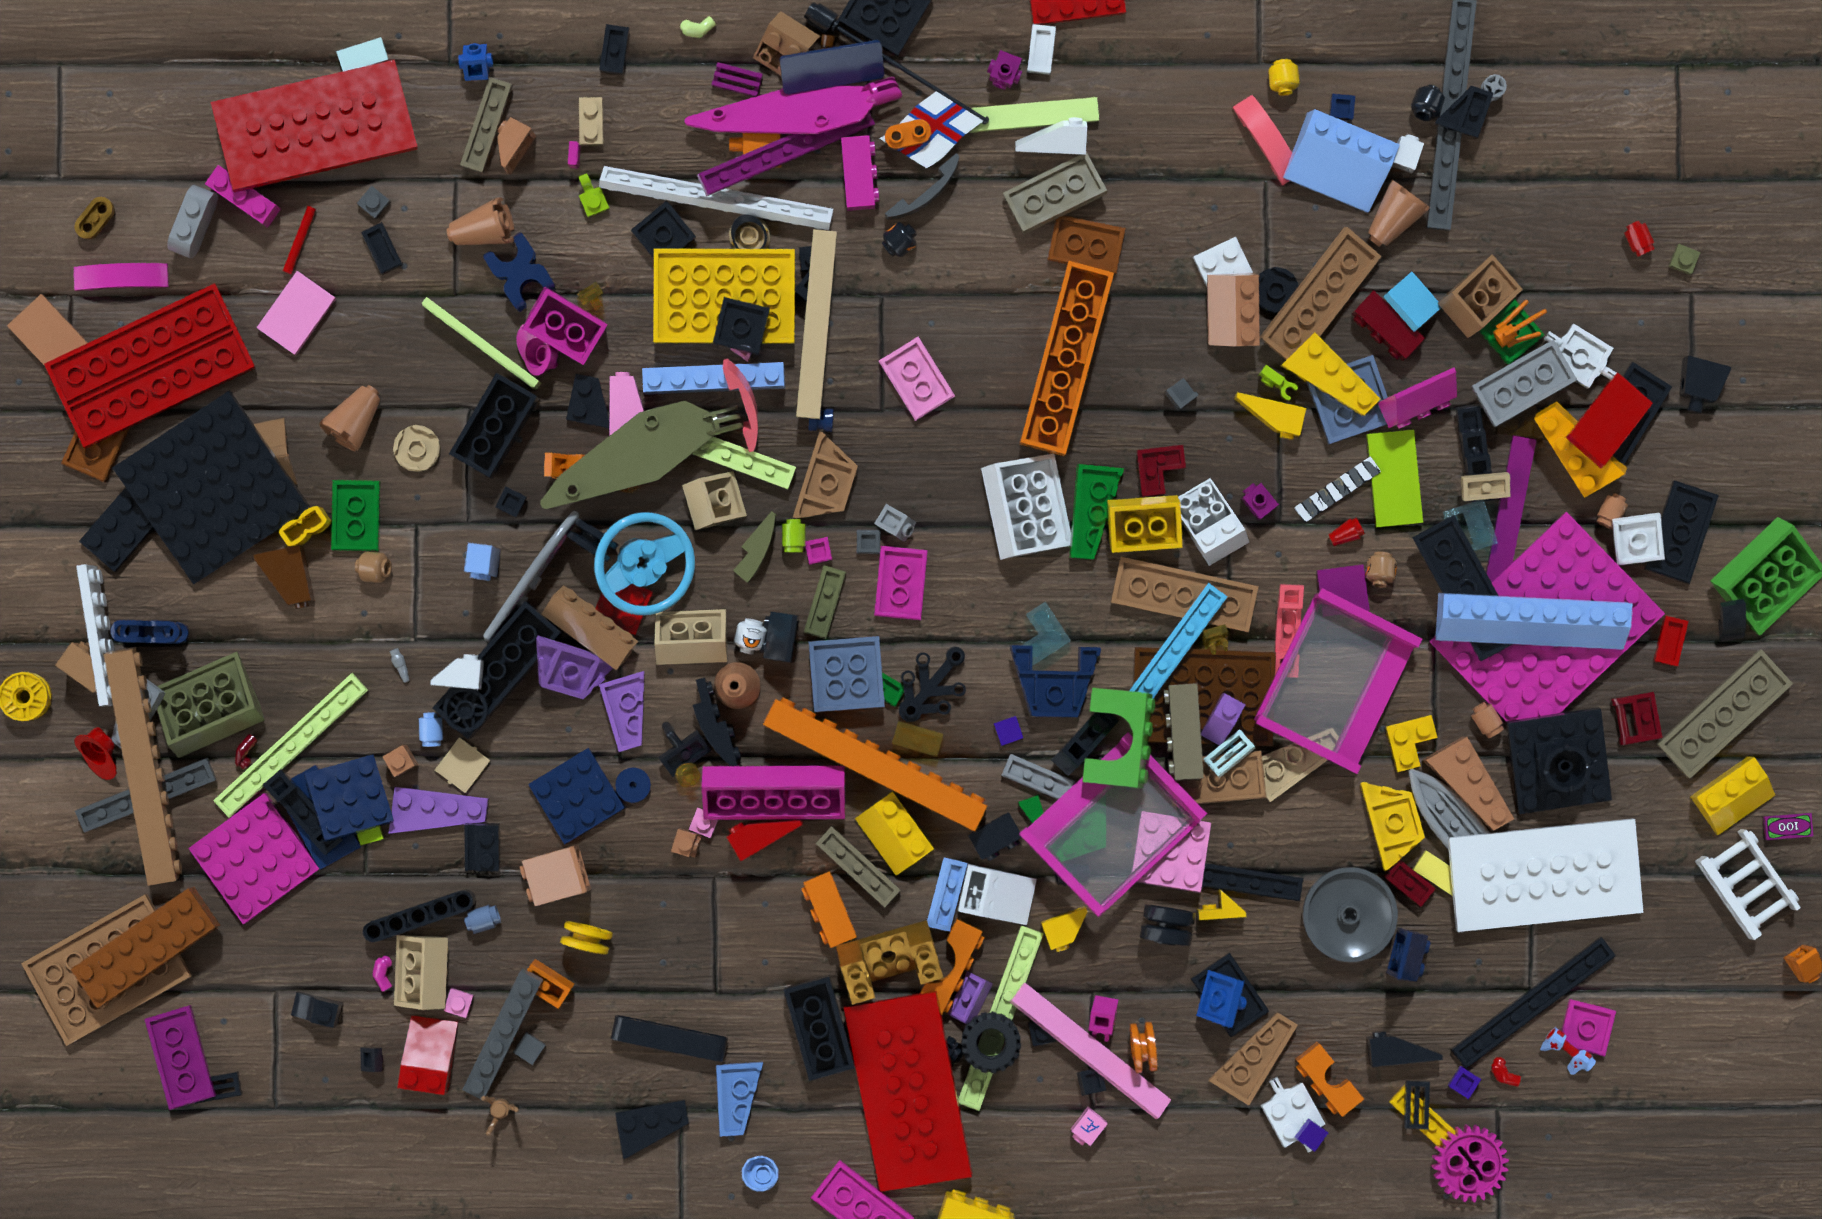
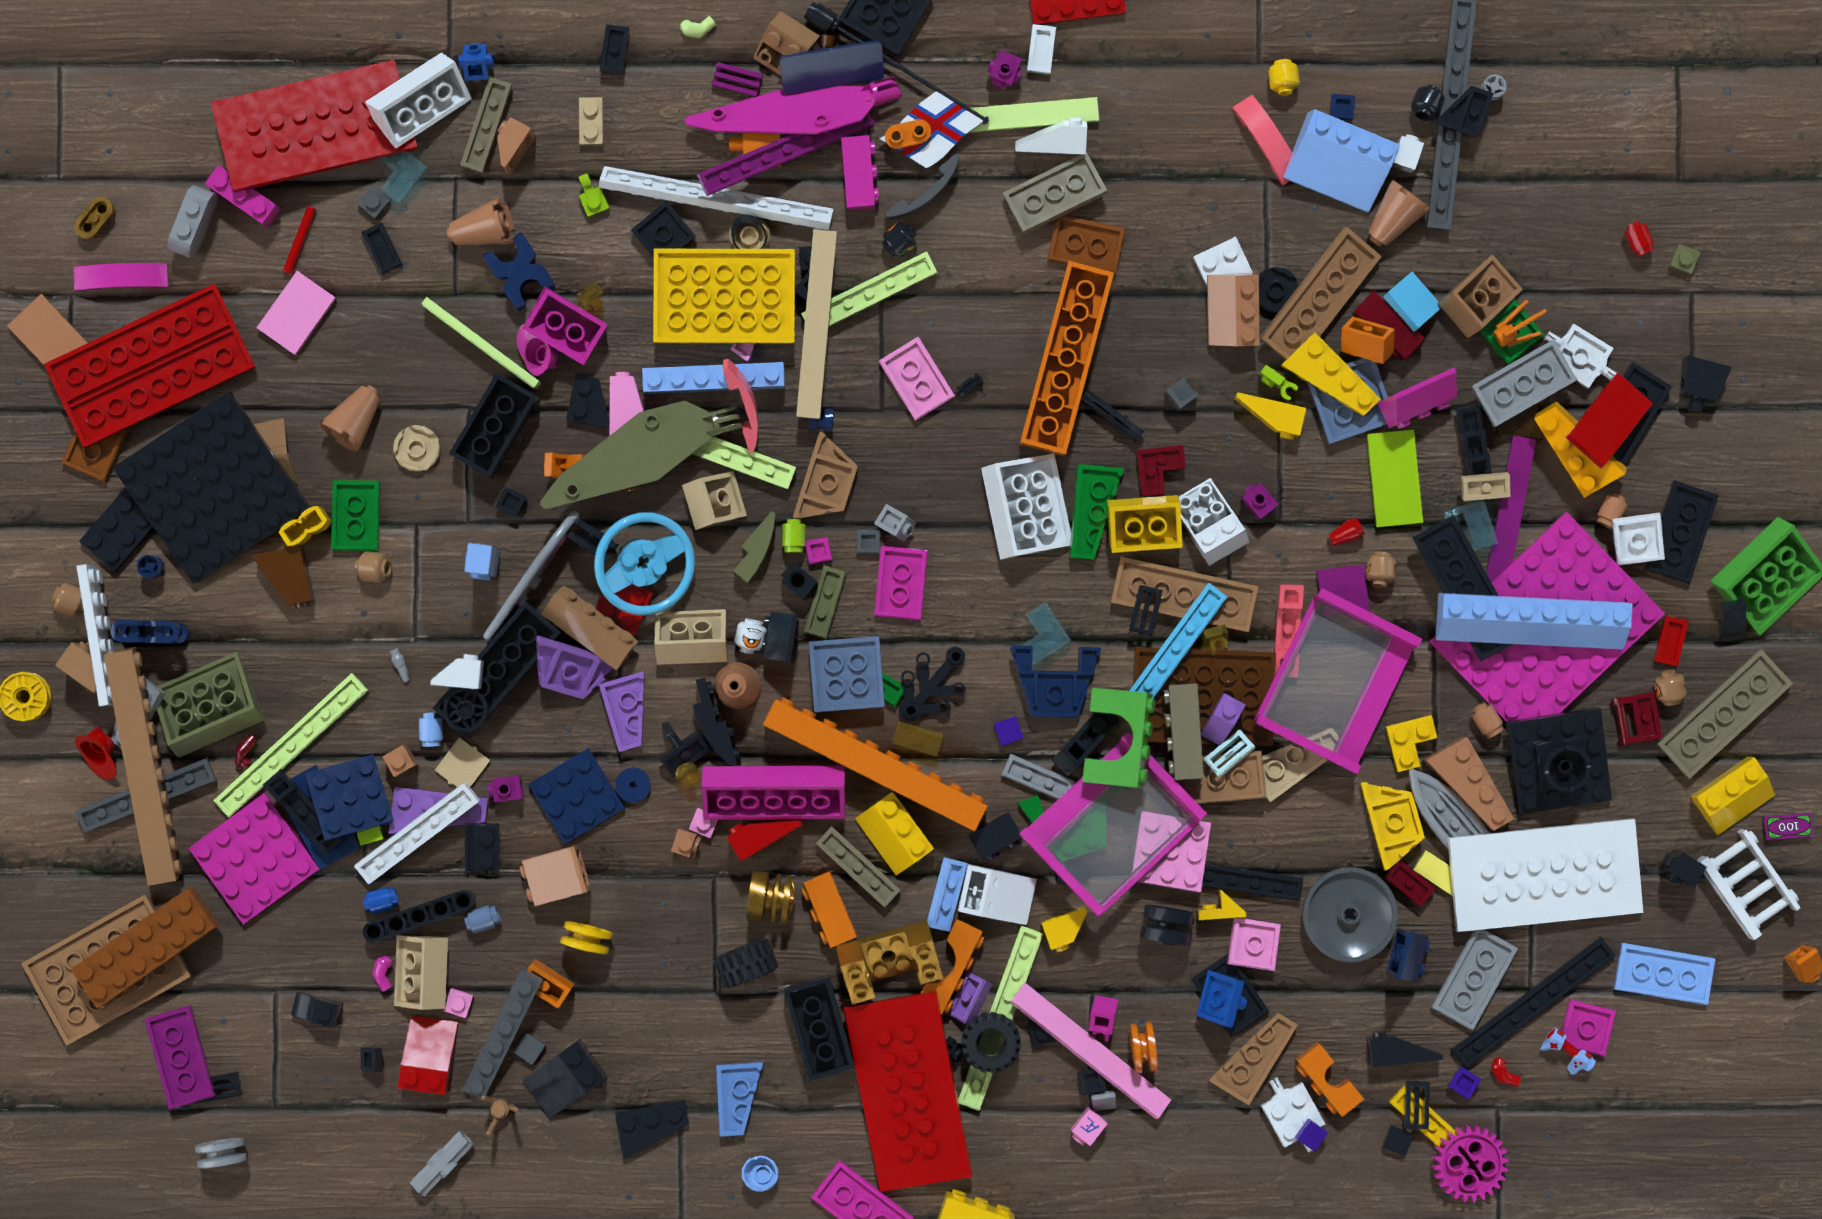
(67, 600): none -> medium nougat head
(147, 564): none -> dark blue wheel
(220, 1152): none -> light grey wheel
(363, 54): light aqua tile -> none
(381, 900): none -> blue brick
(405, 175): none -> clear light blue plate
(417, 832): none -> white plate
(418, 100): none -> white slope
(441, 1163): none -> light grey piece
(515, 788): none -> magenta brick
(565, 1078): none -> black slope
(574, 154): dark pink tile -> none
(669, 1038): black beam -> none
(741, 325): black plate -> none
(746, 963): none -> black tyre
(770, 898): none -> pearl gold wheel
(806, 588): none -> black brick
(880, 288): none -> yellowish green plate
(969, 385): none -> black piece
(1103, 1100): none -> light grey slope
(1134, 432): none -> black pin
(1141, 630): none -> black tile
(1254, 944): none -> bright pink tile
(1337, 489): sticker -> none
(1367, 340): none -> orange brick
(1397, 1140): none -> black tile
(1474, 978): none -> light grey tile
(1664, 973): none -> light blue tile
(1670, 687): none -> medium nougat head
(1682, 868): none -> black brick

